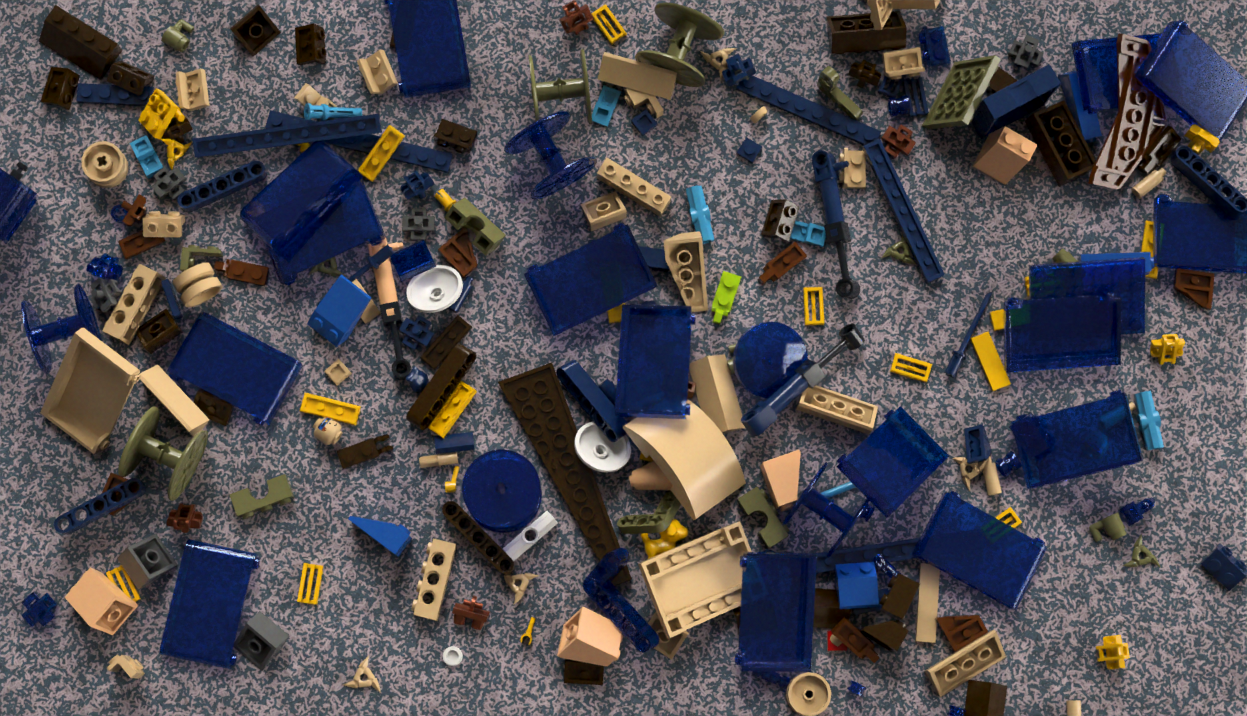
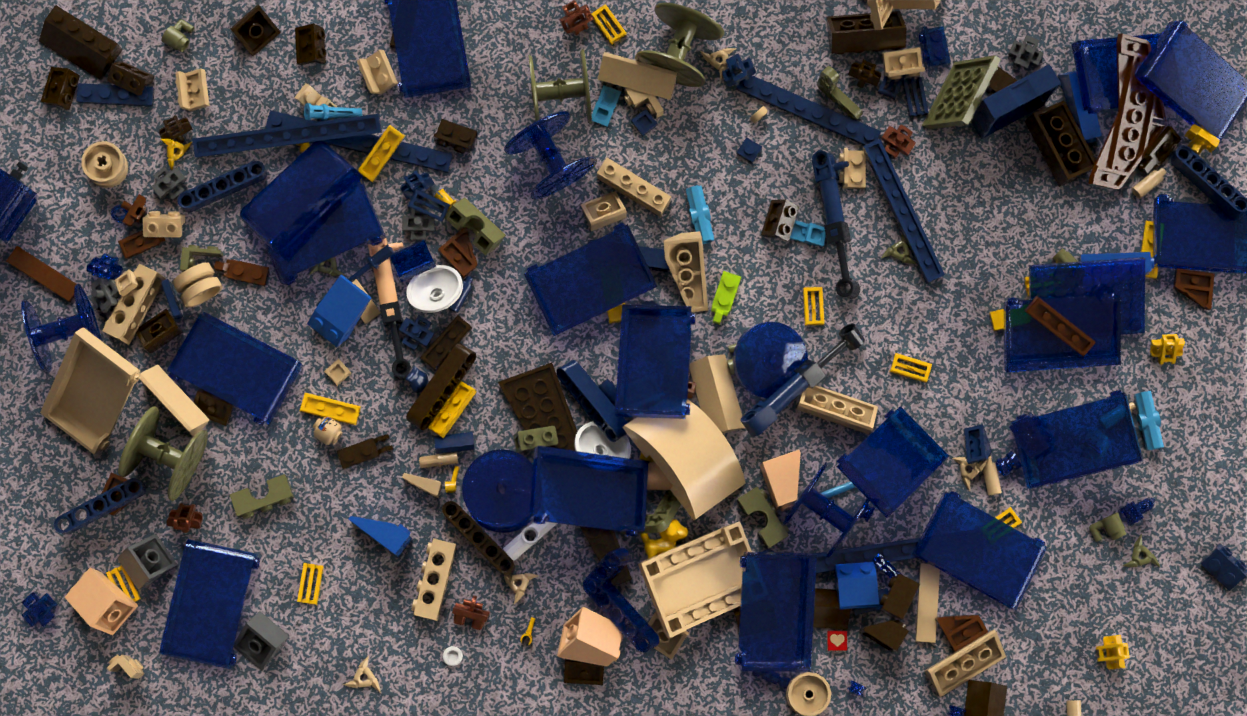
(42, 273): none -> reddish brown tile
(126, 283): none -> tan tile
(146, 156): dark azure slope -> none
(159, 113): yellow plate -> none
(413, 198): none -> dark blue tile
(430, 486): none -> tan slope
(536, 437): none -> olive bracket
(589, 490): none -> clear blue windscreen
(782, 263): reddish brown hinge -> none
(855, 640): reddish brown hinge -> none
(899, 106): clear blue wheel -> none
(958, 356): dark blue piece -> none
(990, 361): yellow tile -> none
(1004, 154): light nougat slope -> none
(1060, 326): none -> reddish brown tile

